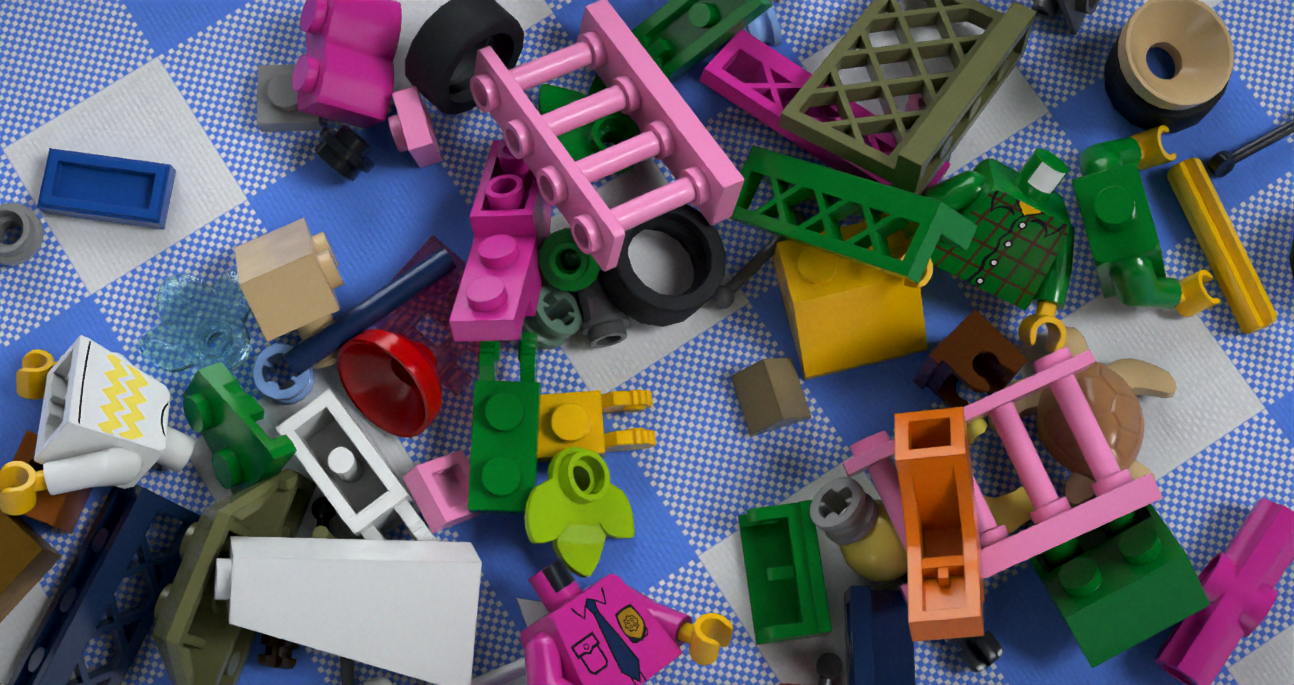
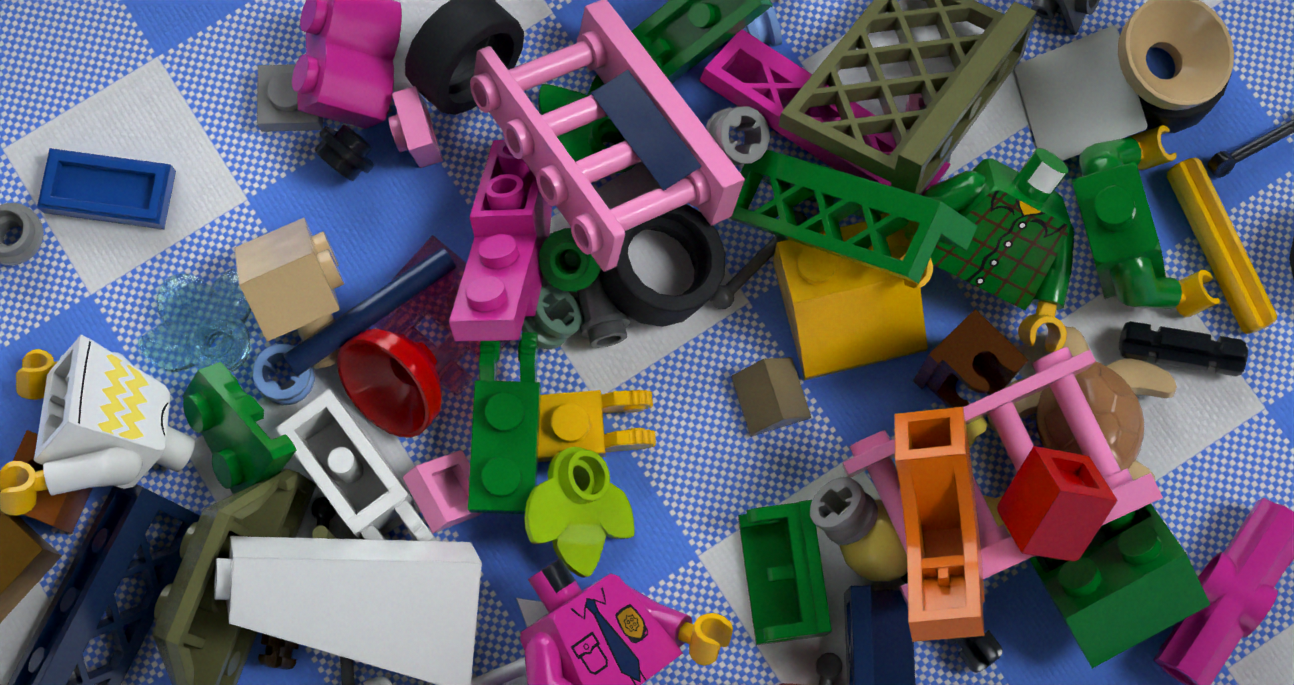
(646, 130): none -> dark blue sticker
(755, 132): none -> light grey bush
(1056, 504): none -> red panel
(1079, 95): none -> white sticker
(1183, 348): none -> black axle

